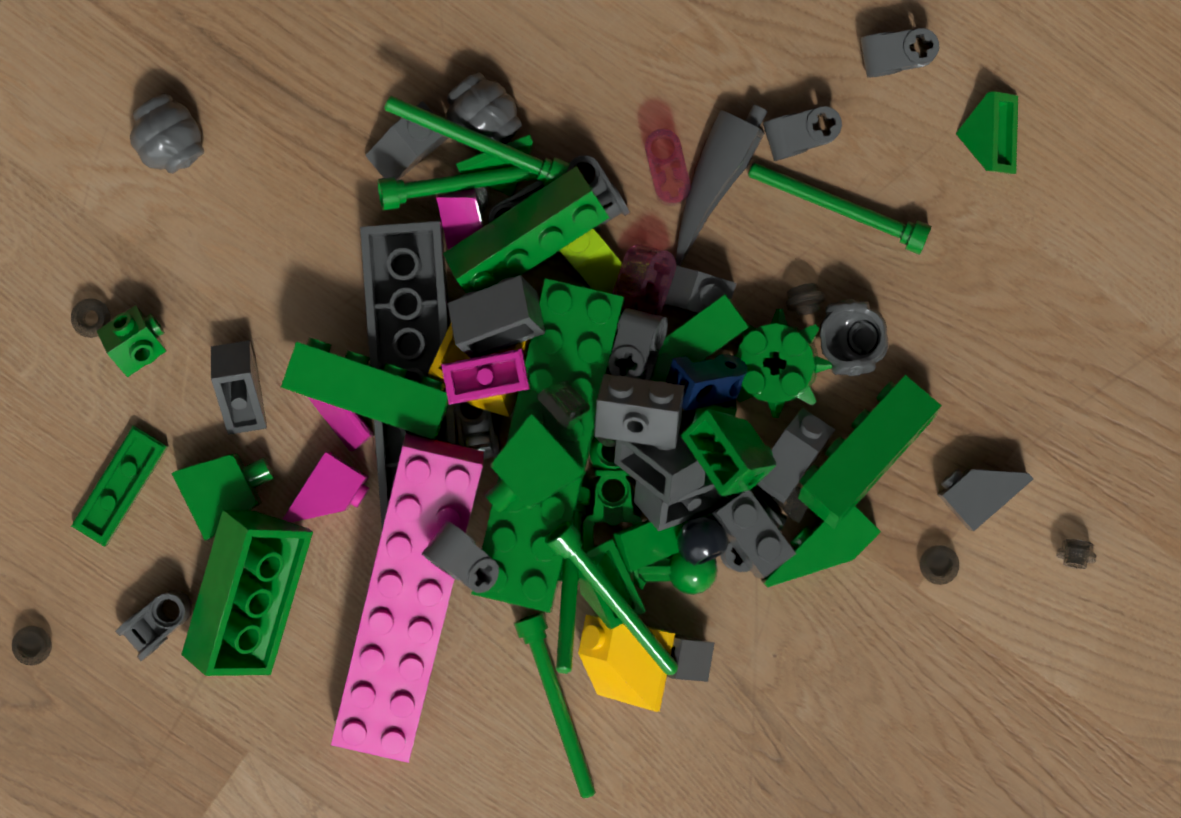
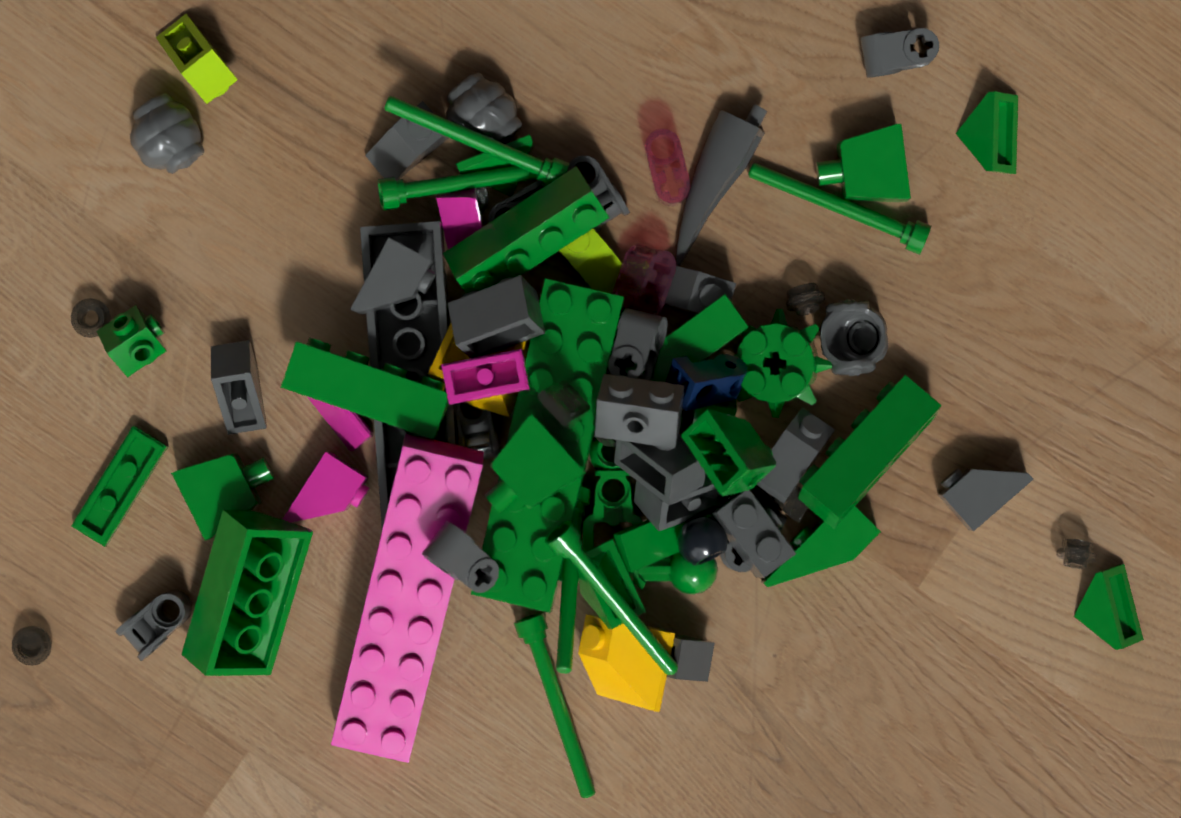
(196, 59): none -> lime slope
(394, 278): none -> dark grey slope
(795, 132): dark grey piece -> none
(869, 167): none -> green torso
(939, 564): clear smoke plate -> none
(1110, 608): none -> green slope

